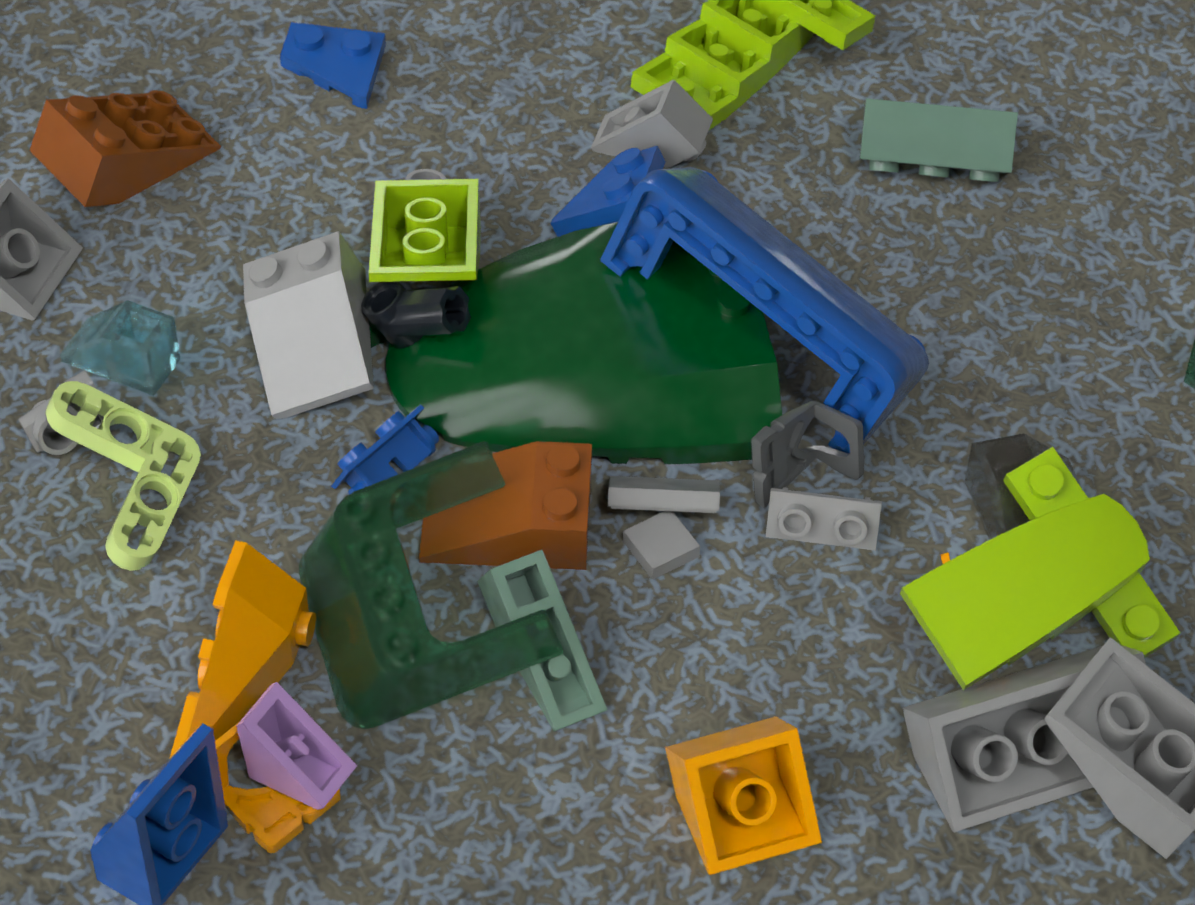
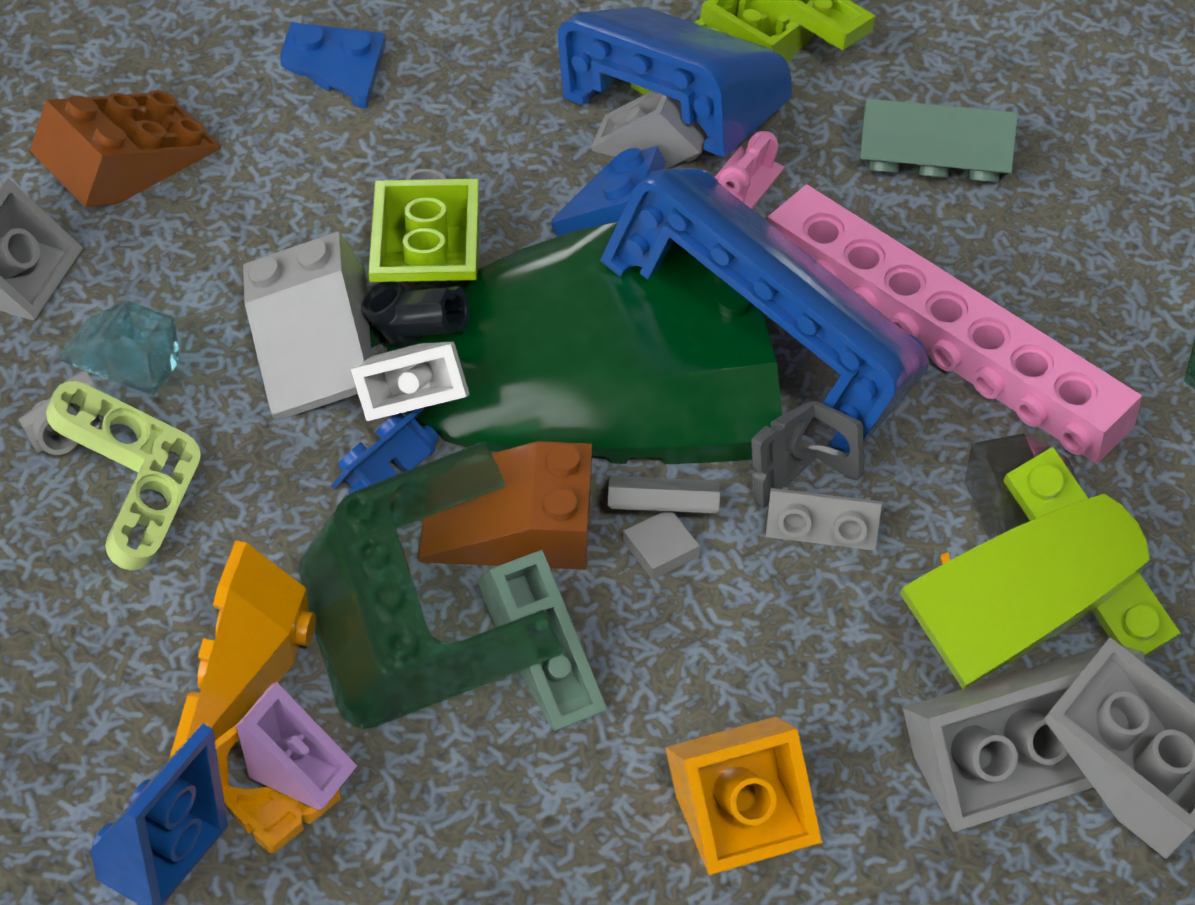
(409, 379): none -> white slope
(716, 76): none -> blue windscreen
(752, 169): none -> bright pink hinge
(965, 329): none -> bright pink brick

